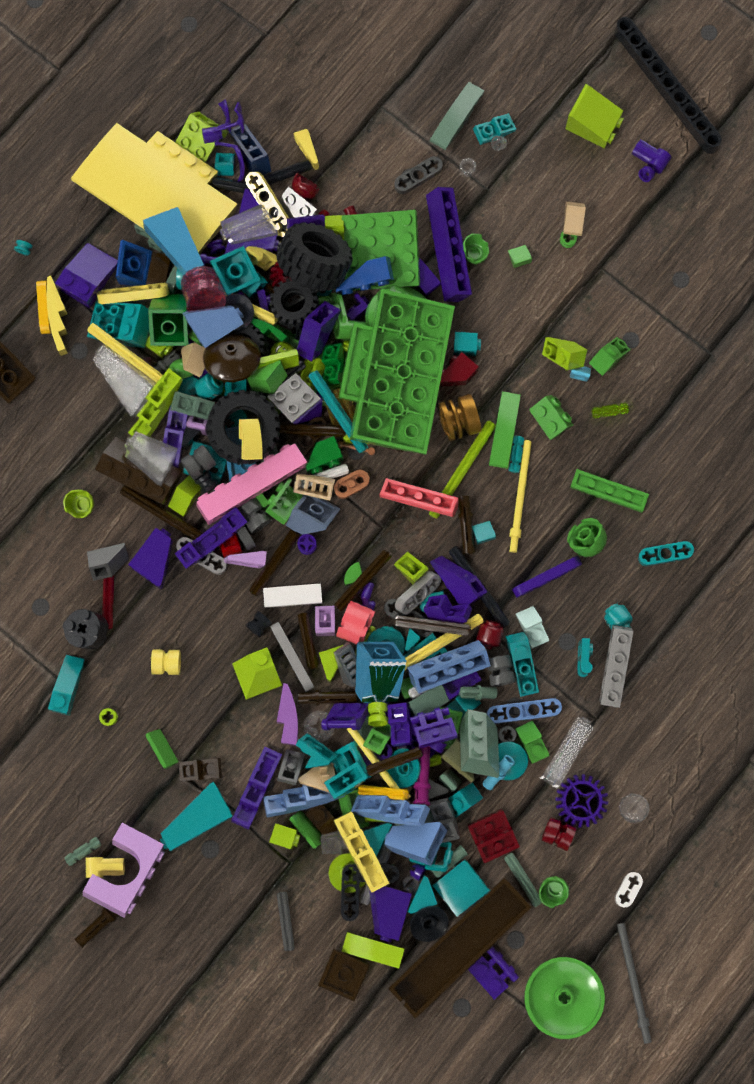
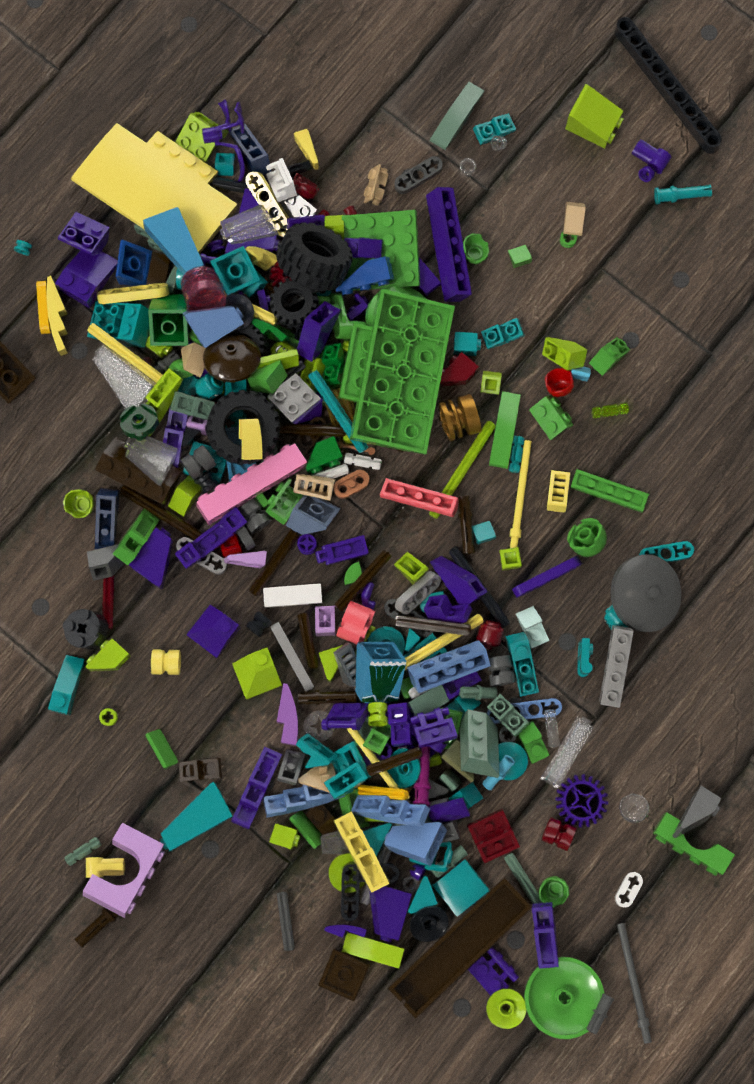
(85, 234): none -> dark purple slope
(106, 517): none -> dark blue slope
(109, 658): none -> lime slope
(136, 537): none -> bright green slope
(142, 429): none -> dark green plate
(213, 631): none -> dark purple slope
(280, 181): none -> white hinge
(339, 930): none -> dark purple slope
(342, 551): none -> dark purple hinge
(362, 461): none -> white axle
(365, 247): none -> dark purple slope
(376, 176): none -> tan hinge
(448, 811): none -> dark purple slope
(491, 382): none -> lime slope
(503, 333): none -> teal slope
(506, 1018): none -> lime dish
(507, 715): none -> sand green slope
(510, 558): none -> lime slope
(545, 935): none -> dark purple slope
(552, 728): none -> clear axle
(558, 503): none -> light yellow slope
(559, 382): none -> red hair
(599, 1014): none -> dark grey axle
(646, 593): none -> dark grey dish
(673, 194): none -> teal pin
(698, 811): none -> dark grey slope
(714, 858): none -> bright green arch

